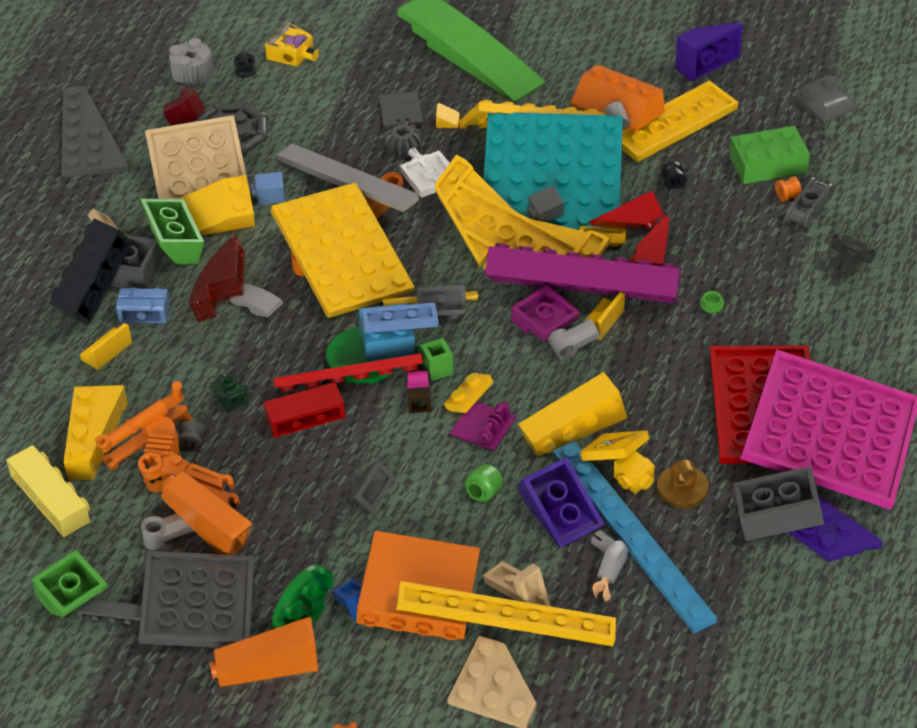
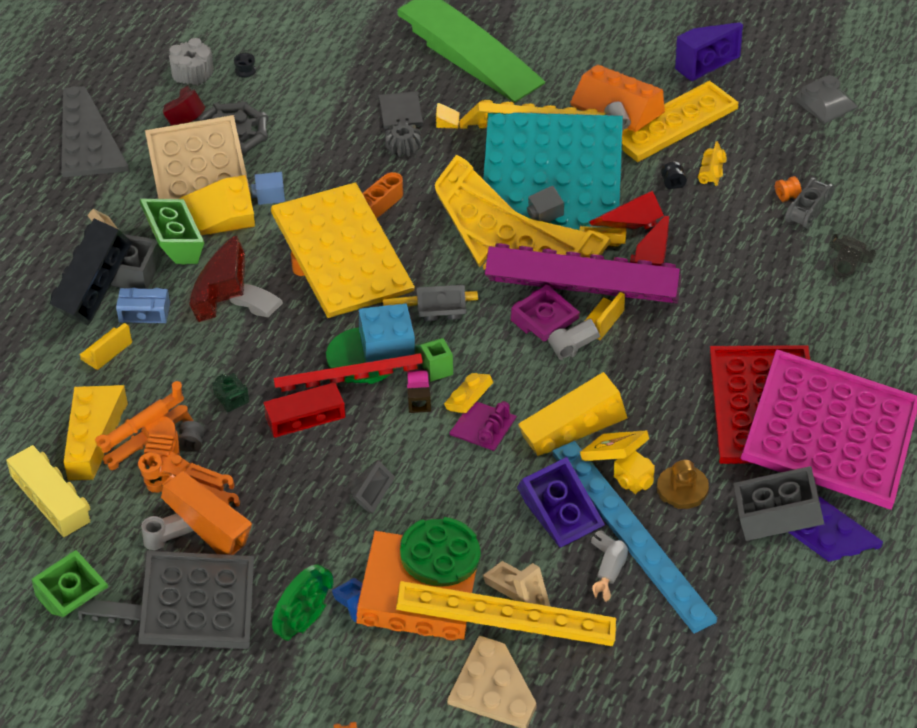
(267, 655): orange slope -> none
(291, 46): yellow torso -> none
(341, 175): light grey tile -> none
(399, 317): medium blue plate -> none
(424, 171): white plate -> none
(440, 551): none -> green tile
(483, 483): bright green head -> none
(712, 165): none -> yellow hinge
(712, 302): bright green plate -> none
(769, 154): bright green brick -> none

